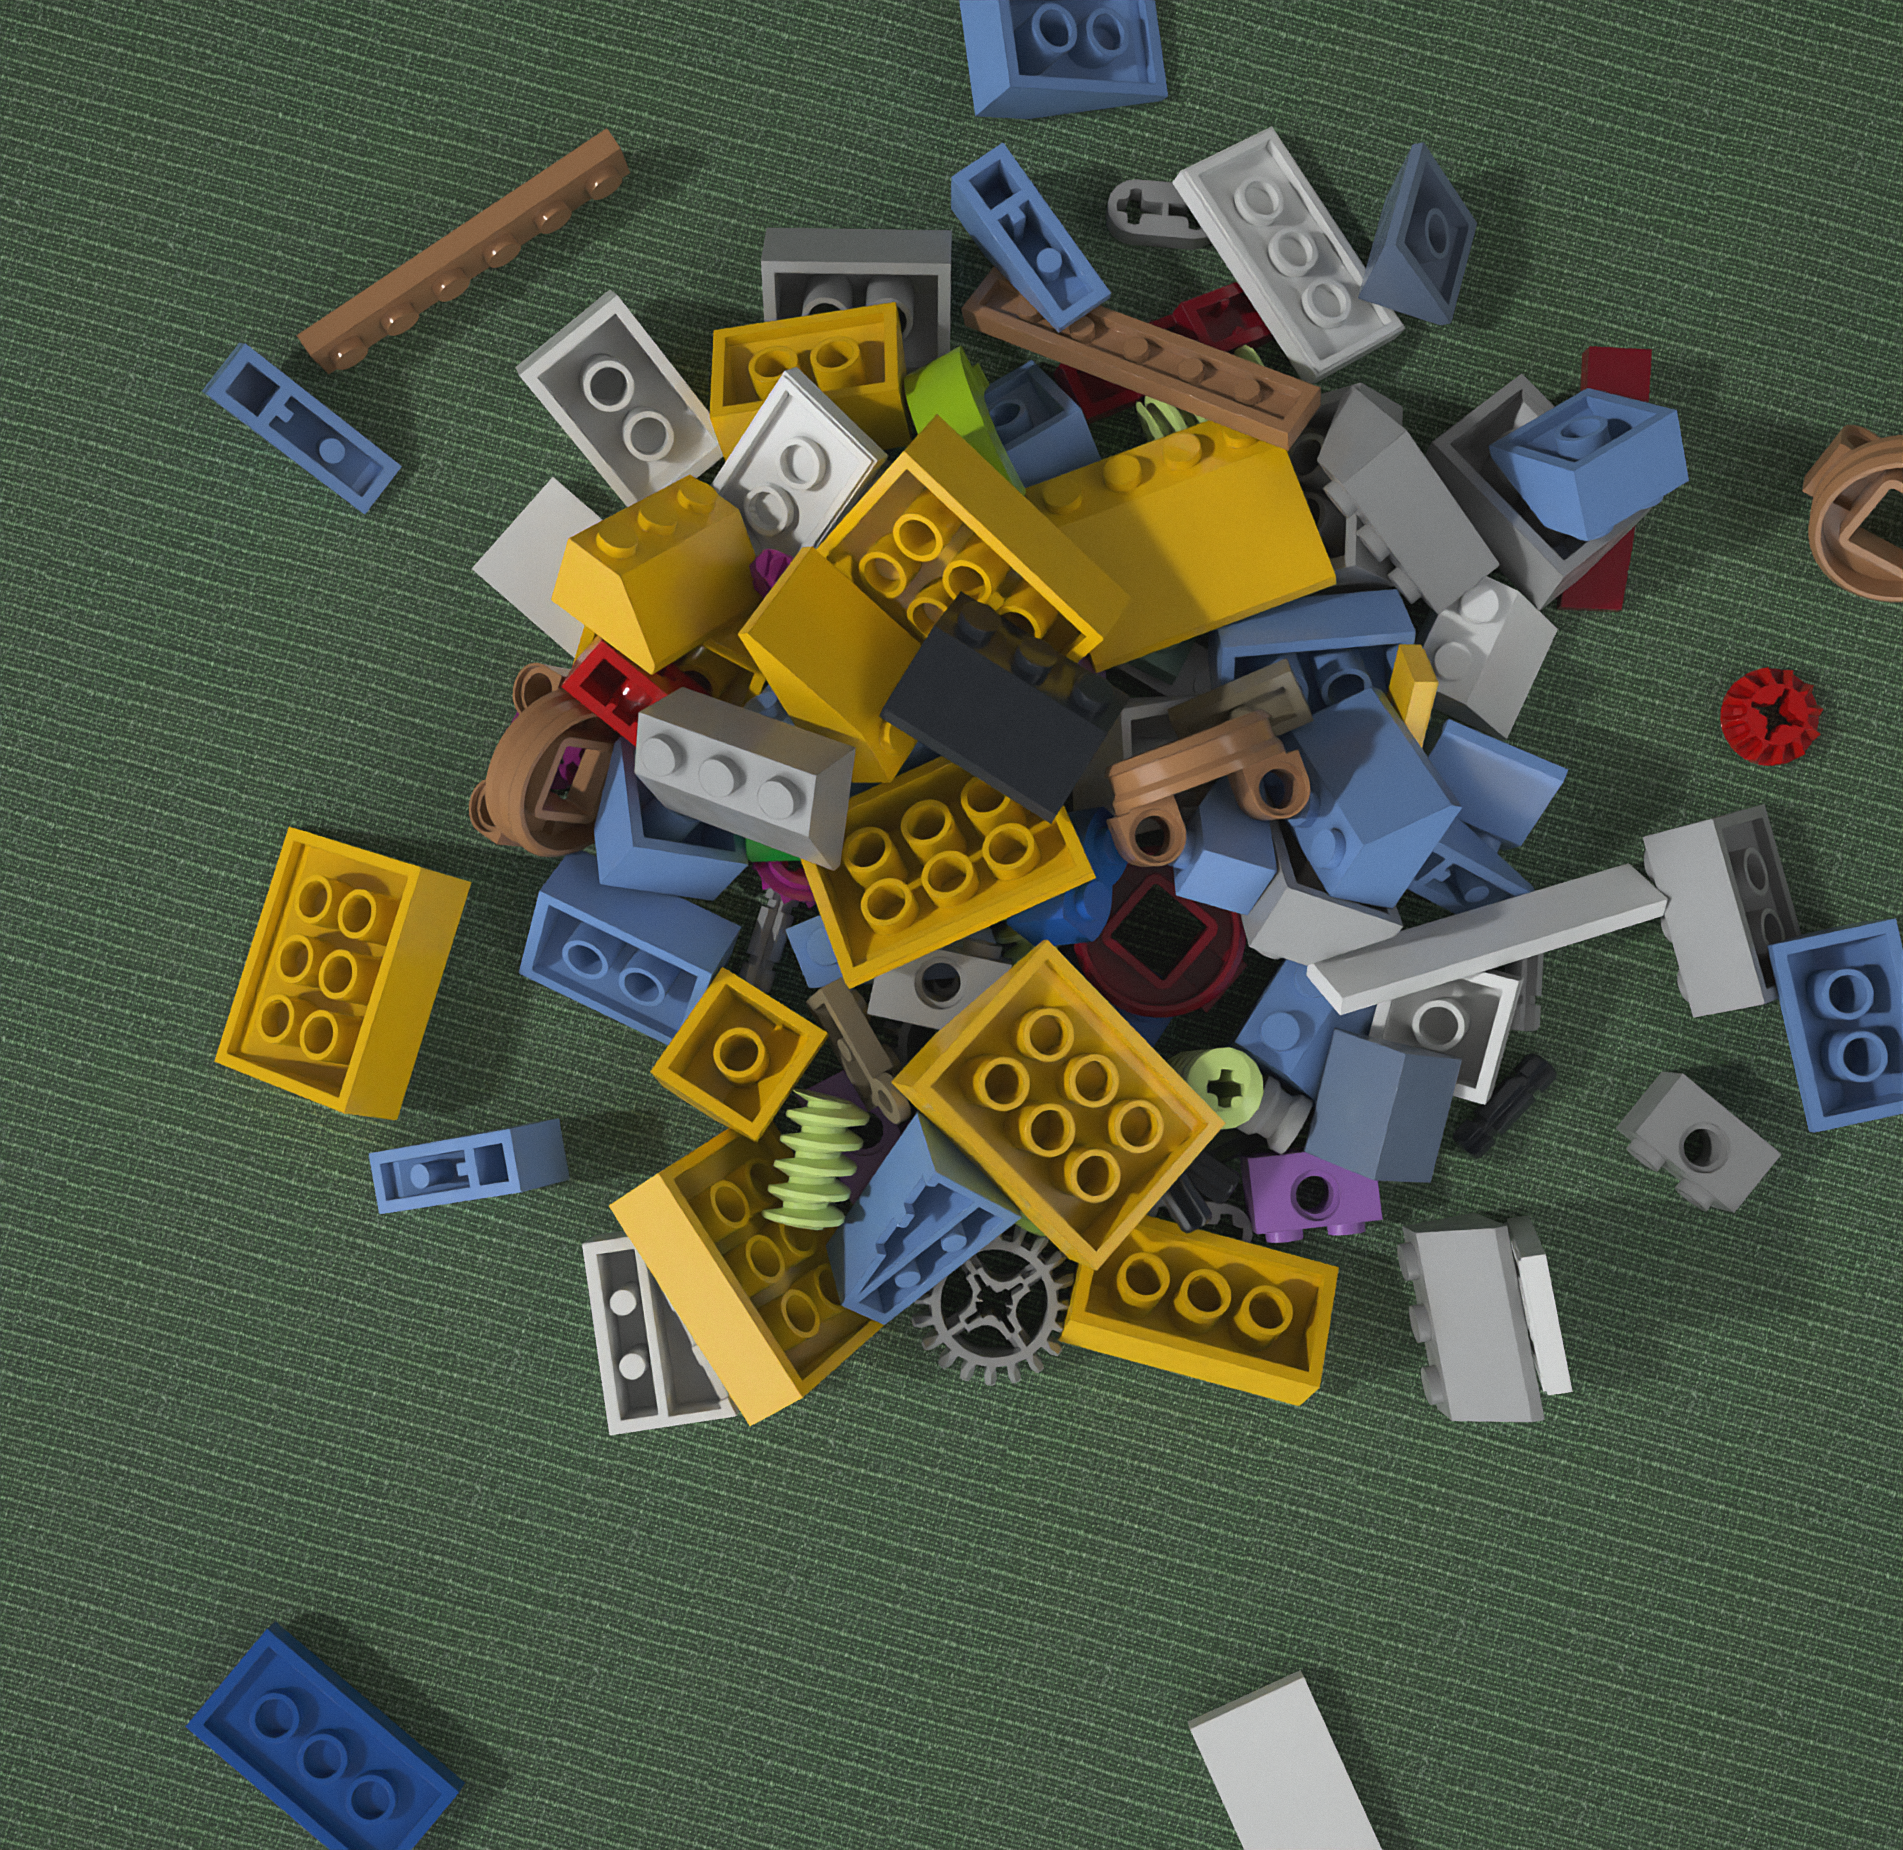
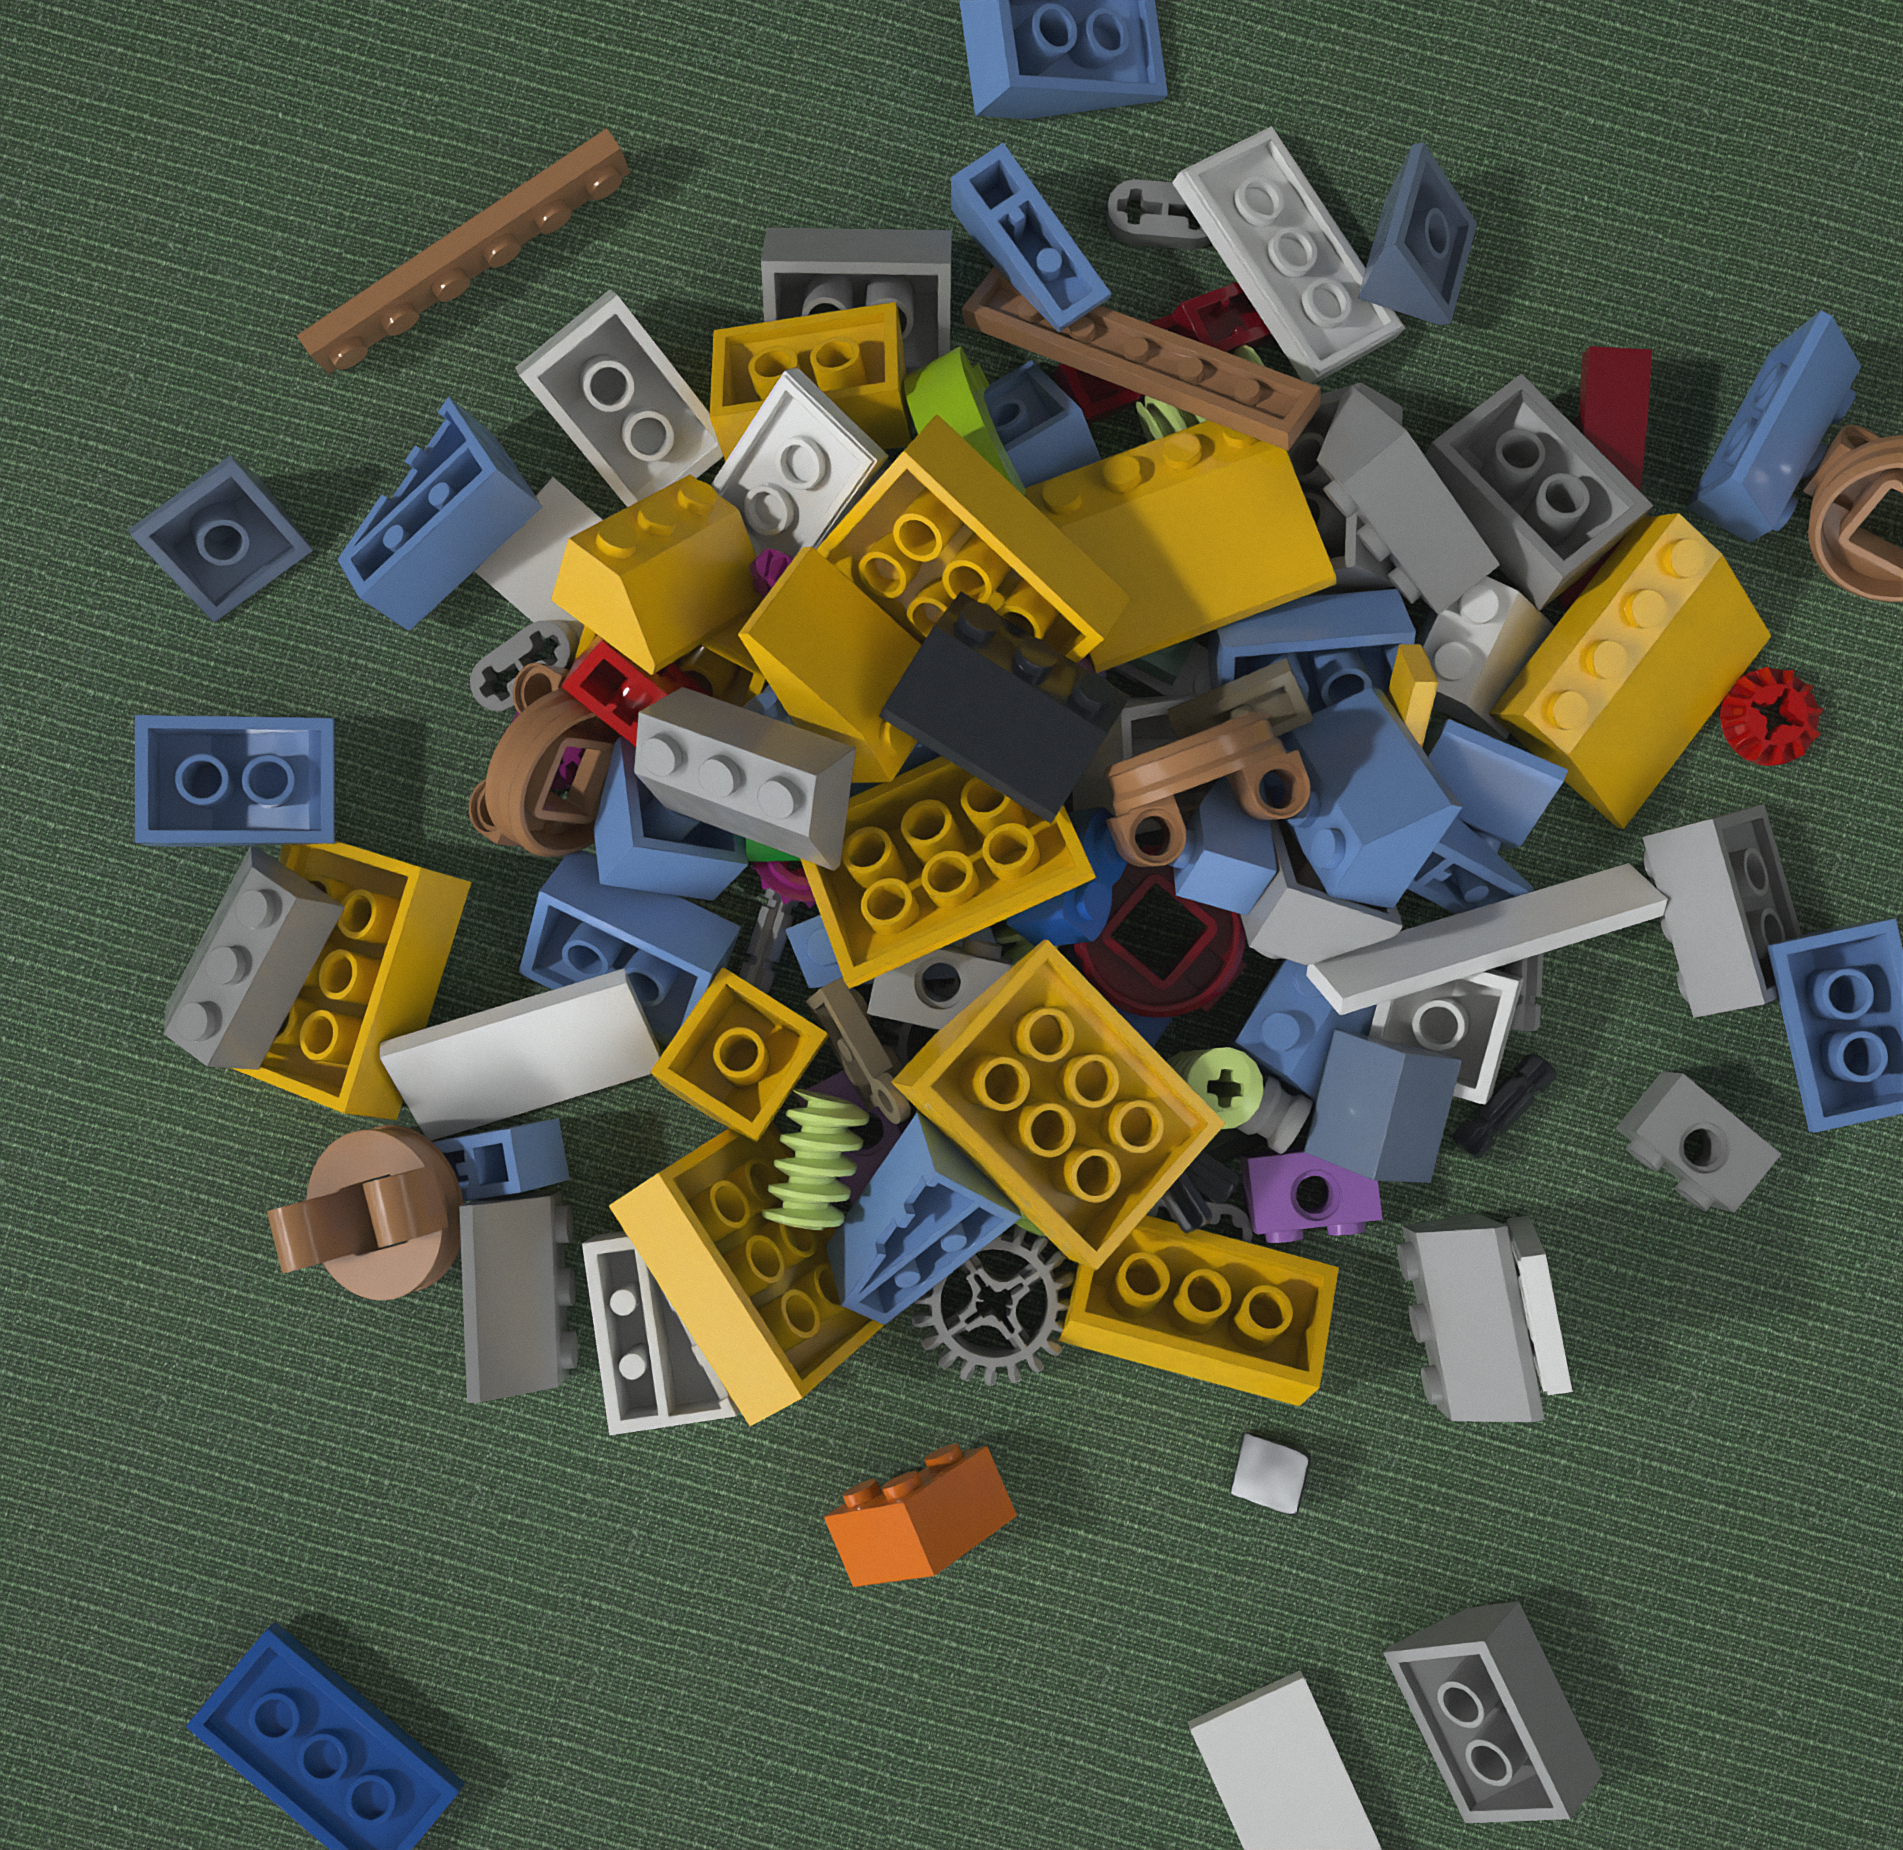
(222, 537): none -> sand blue slope
(234, 781): none -> medium blue slope
(250, 964): none -> light grey slope
(301, 427): medium blue slope -> none
(351, 1220): none -> medium nougat piece
(440, 522): none -> medium blue wedge
(516, 1294): none -> light grey slope
(517, 654): none -> light grey beam
(522, 1055): none -> white tile
(921, 1518): none -> orange brick
(1271, 1472): none -> slope
(1495, 1716): none -> light grey slope
(1594, 461): medium blue slope -> none
(1635, 666): none -> yellow slope
(1778, 431): none -> medium blue slope

